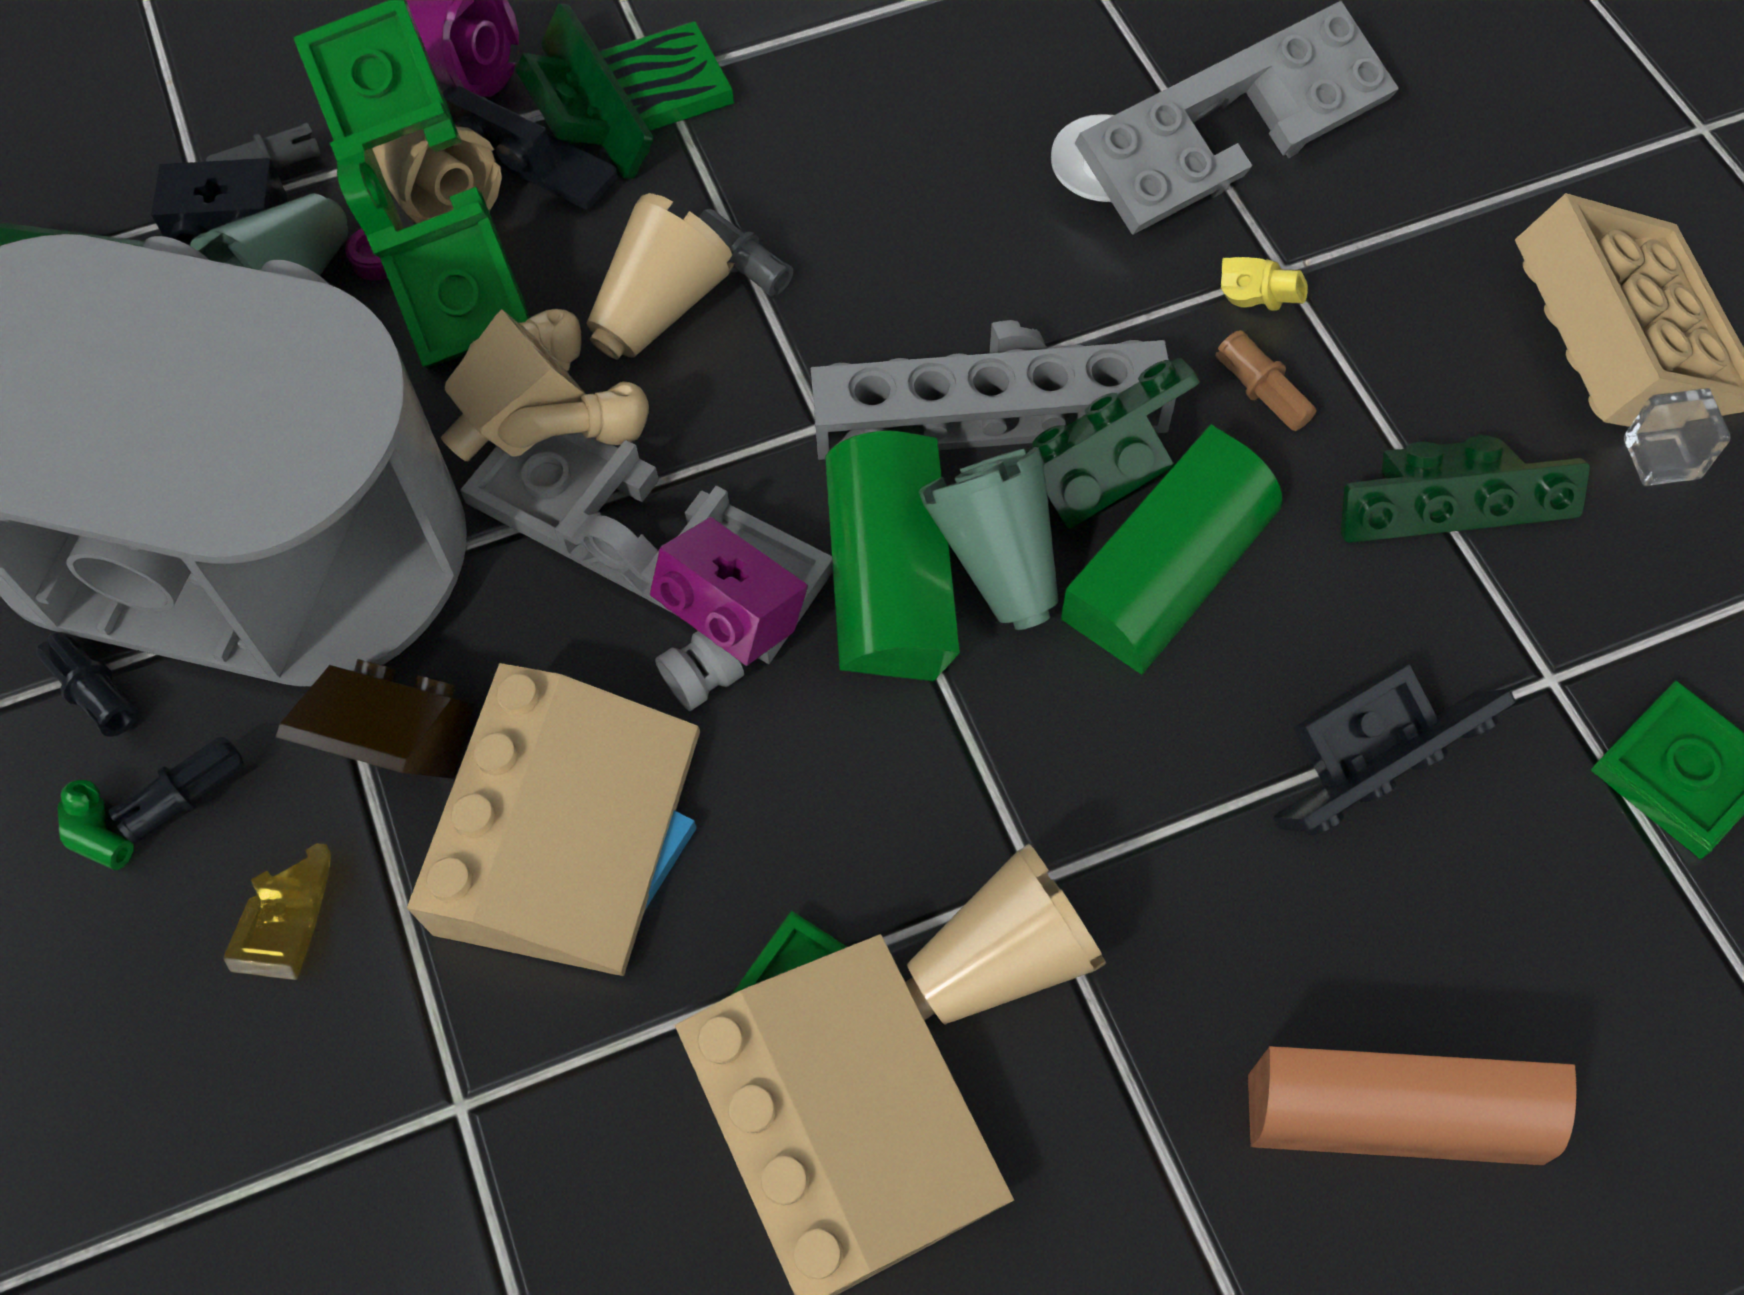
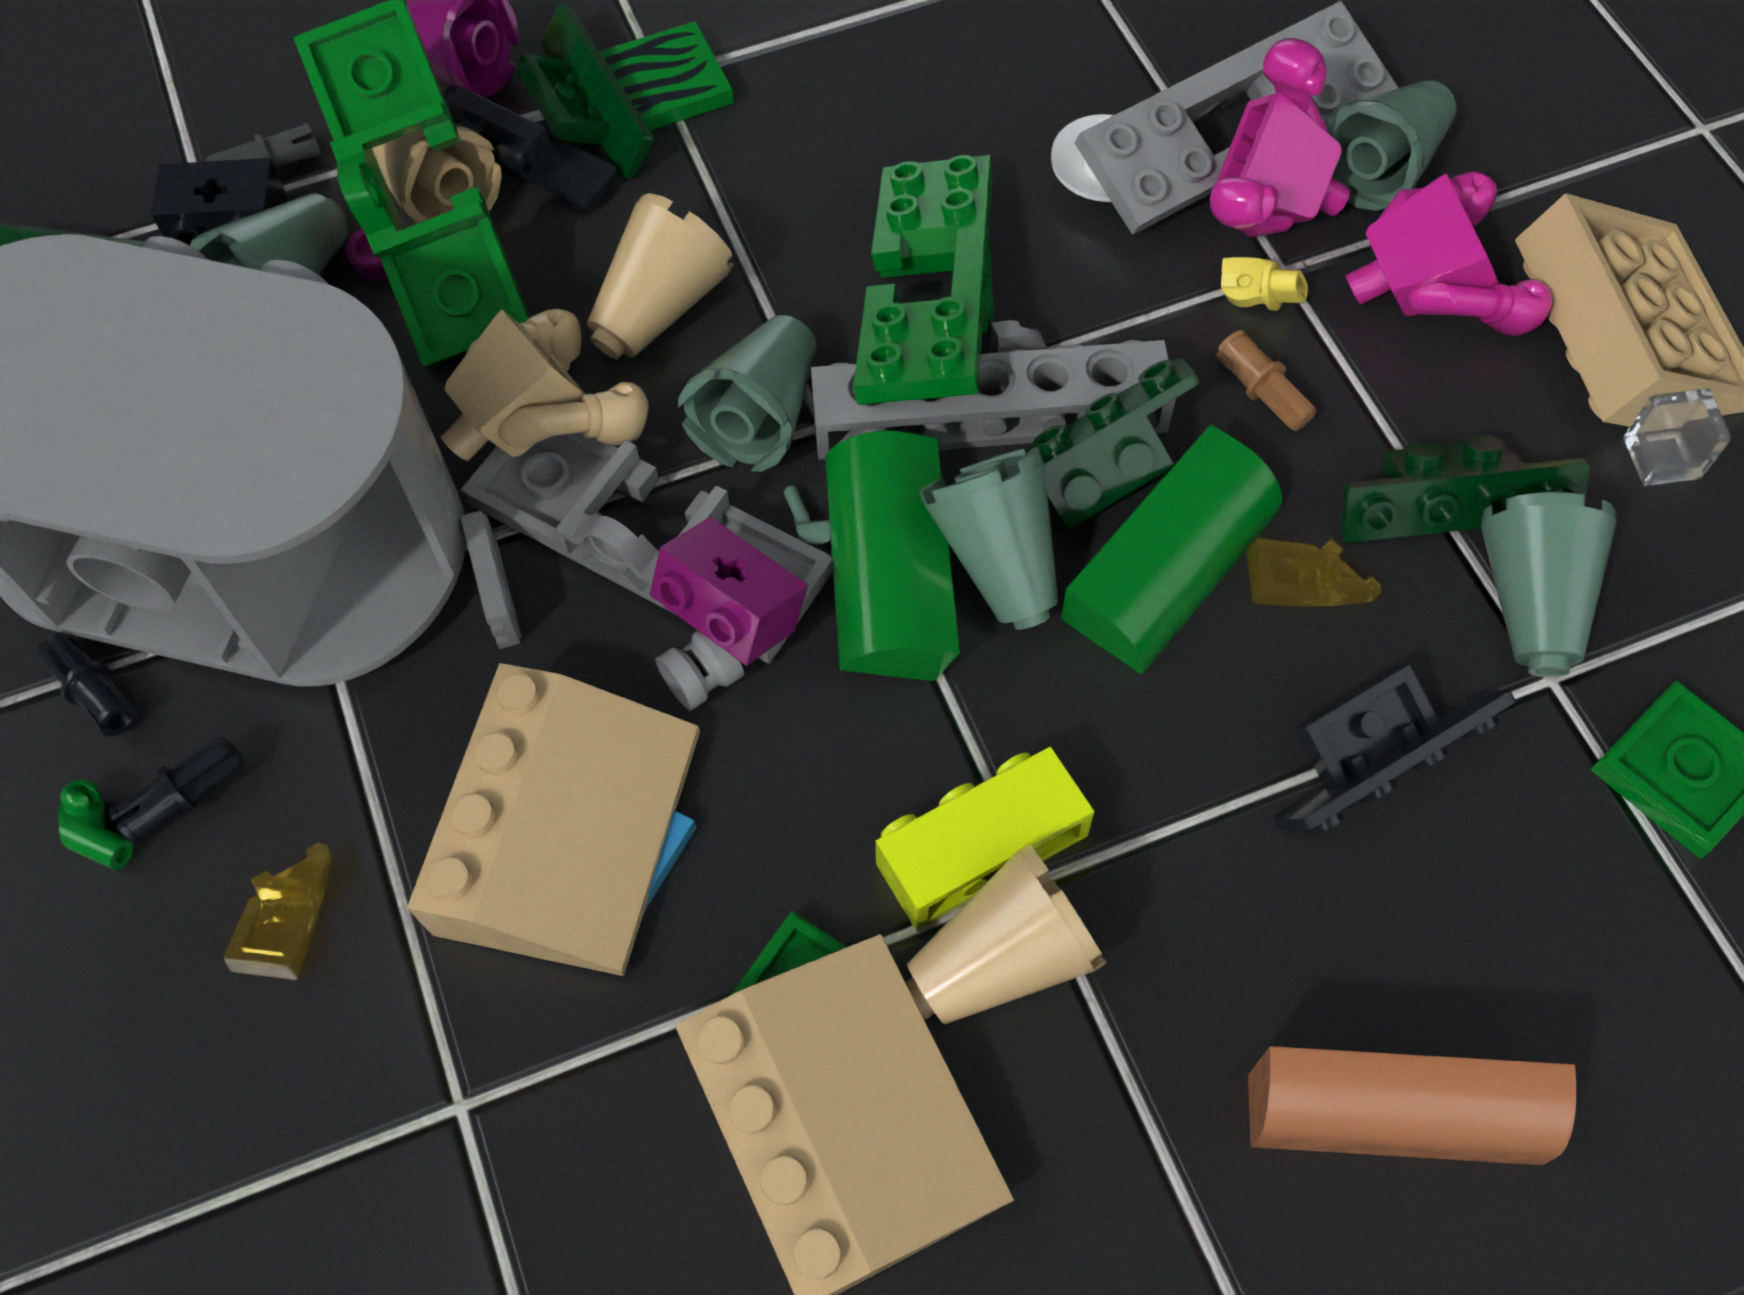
(381, 721): dark brown slope -> none
(491, 579): none -> light grey tile
(750, 256): dark grey axle -> none
(751, 395): none -> sand green cone
(811, 532): none -> sand green hand
(928, 222): none -> green plate
(956, 848): none -> neon yellow brick
(1281, 151): none -> dark pink torso
(1304, 575): none -> clear yellow slope
(1390, 140): none -> sand green cone
(1438, 263): none -> dark pink torso
(1548, 574): none -> sand green cone

